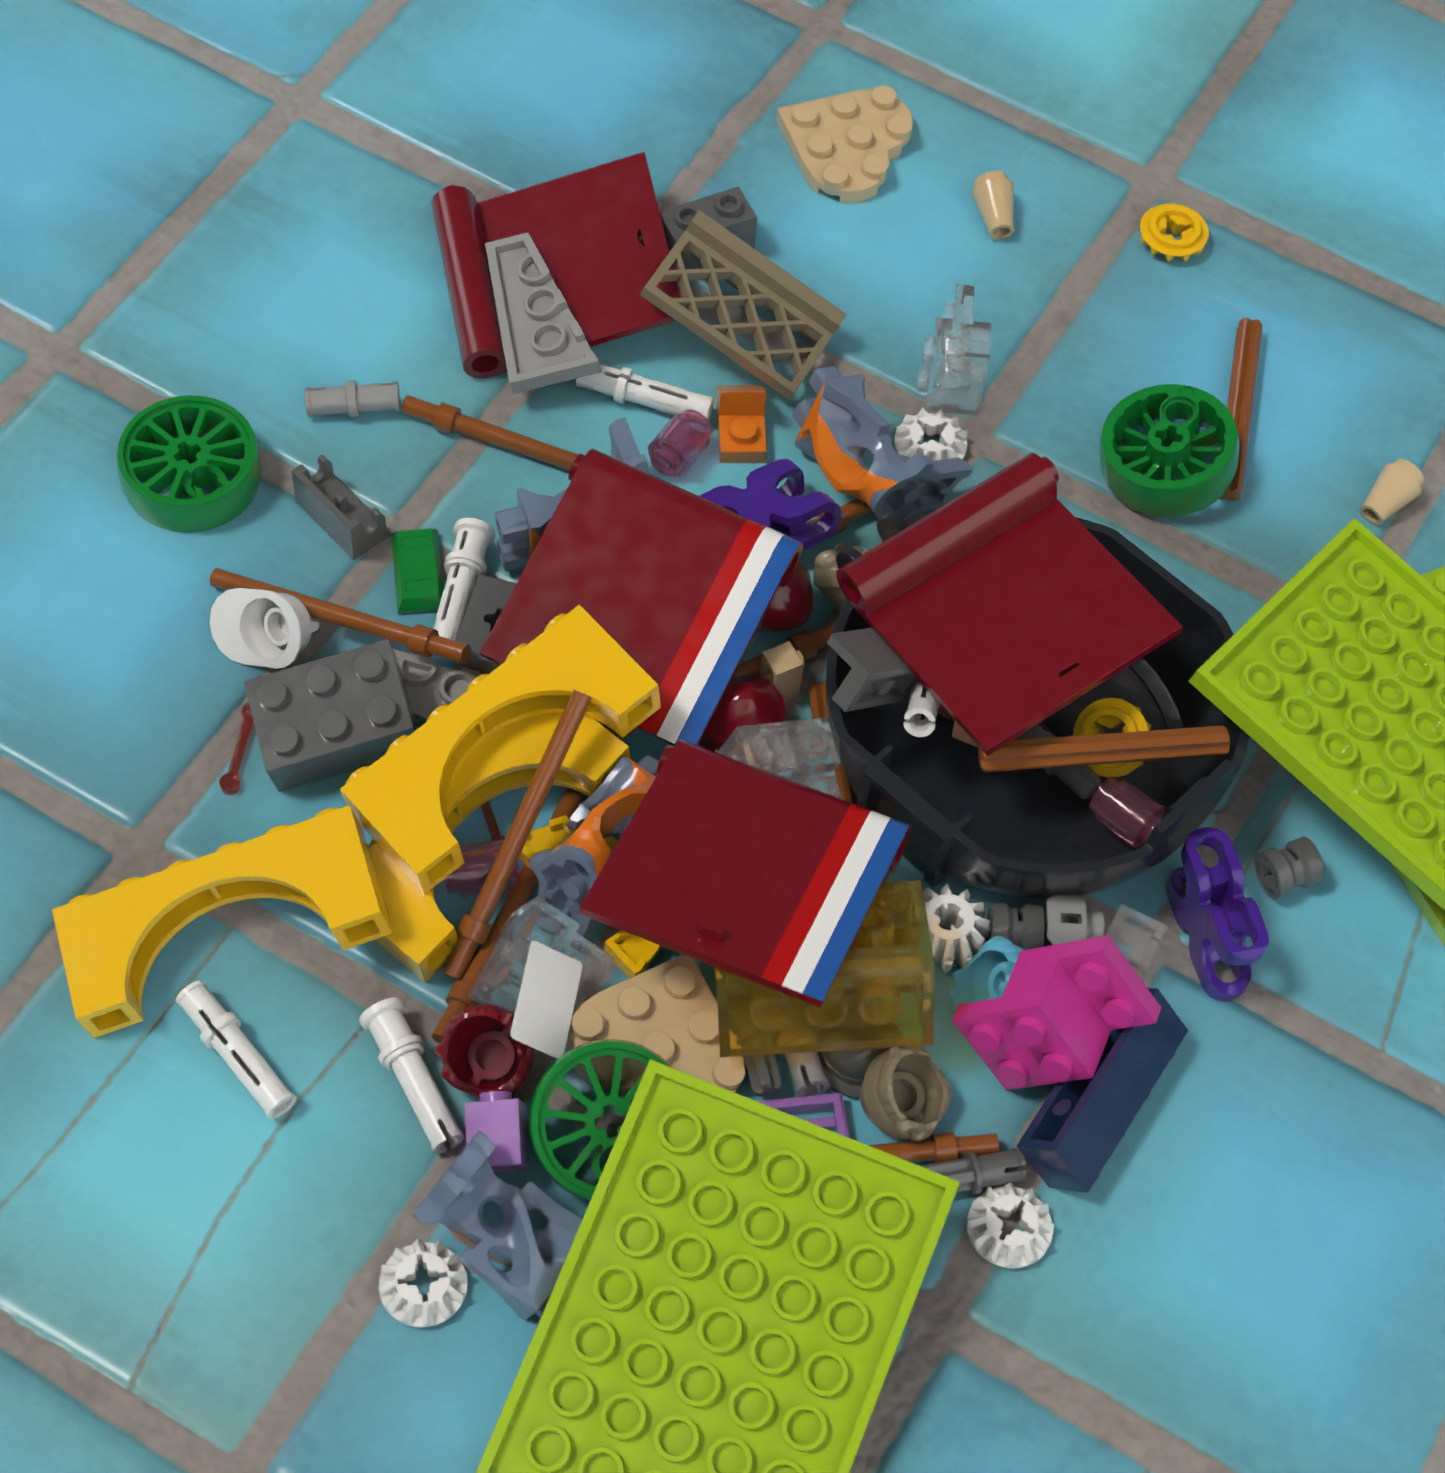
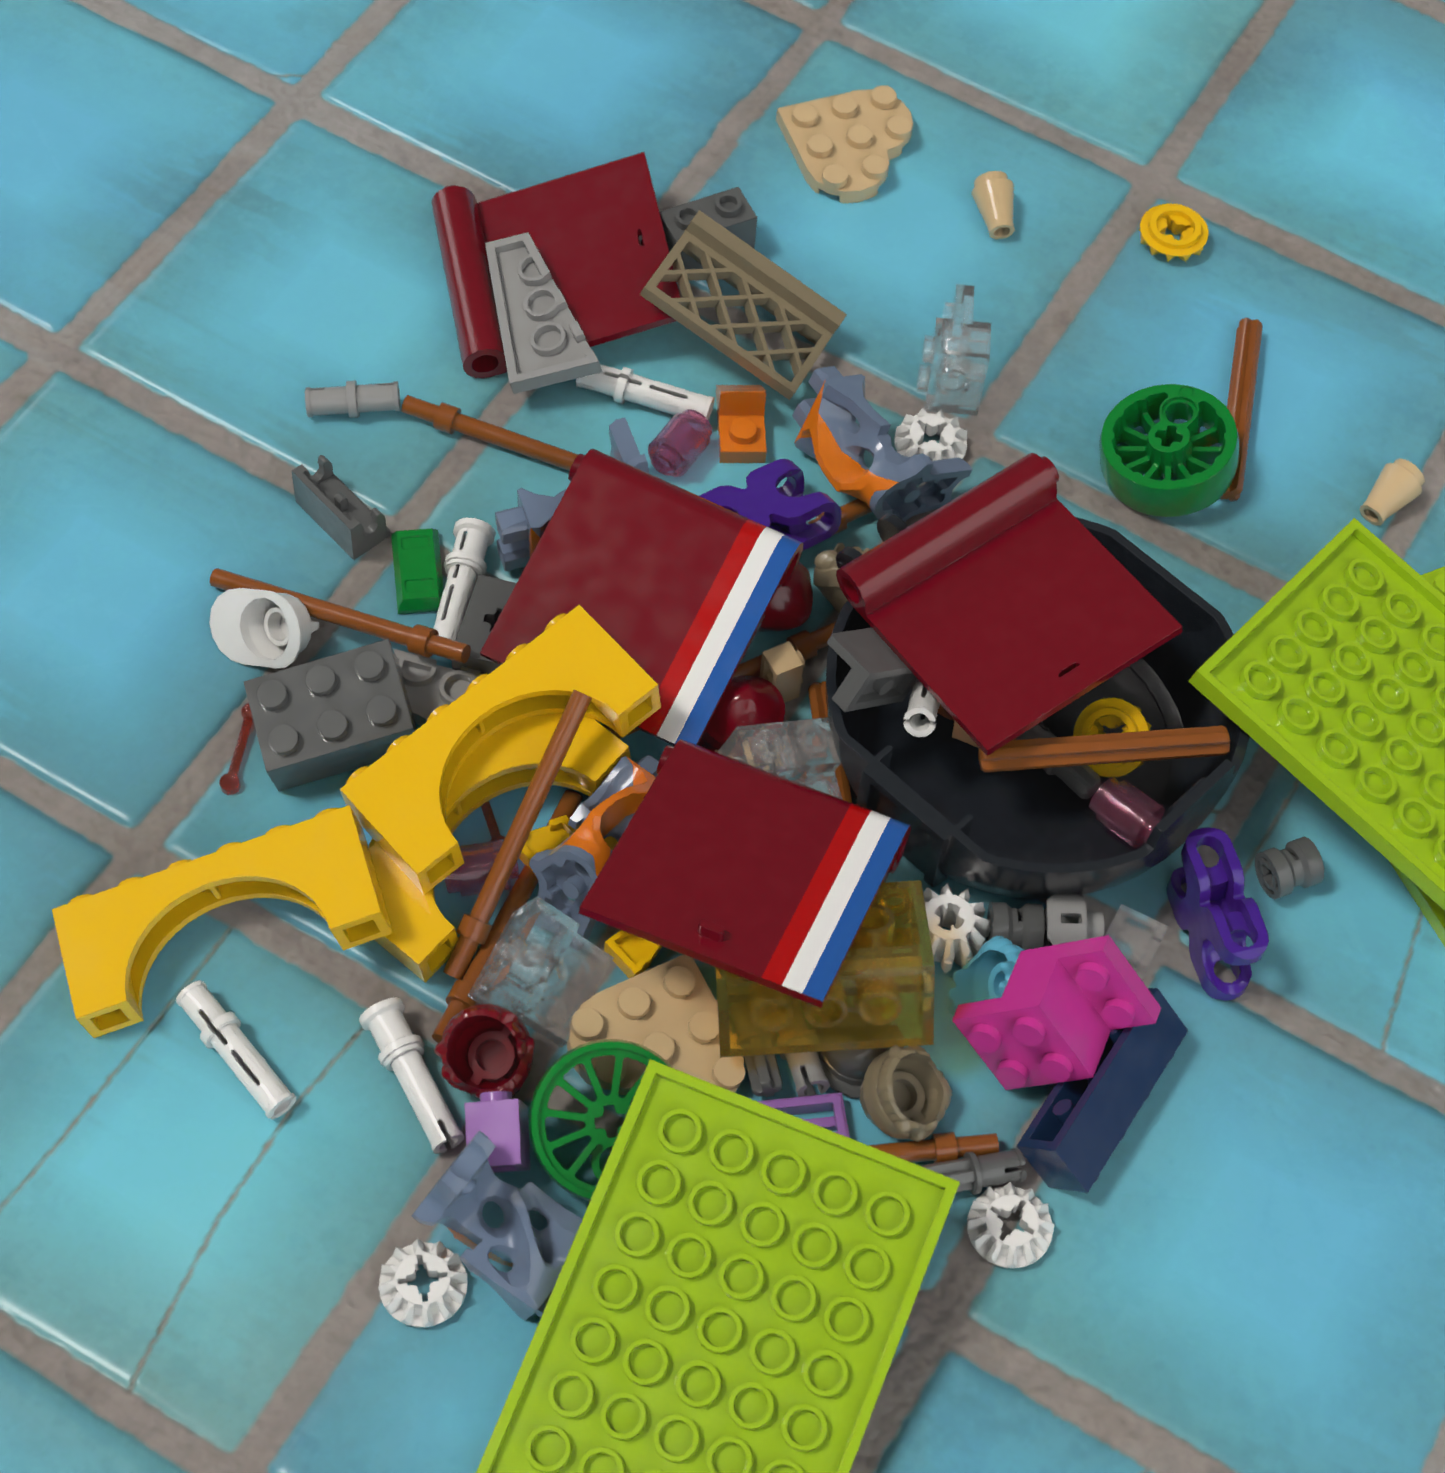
(189, 463): green piece -> none
(546, 1000): white sticker -> none

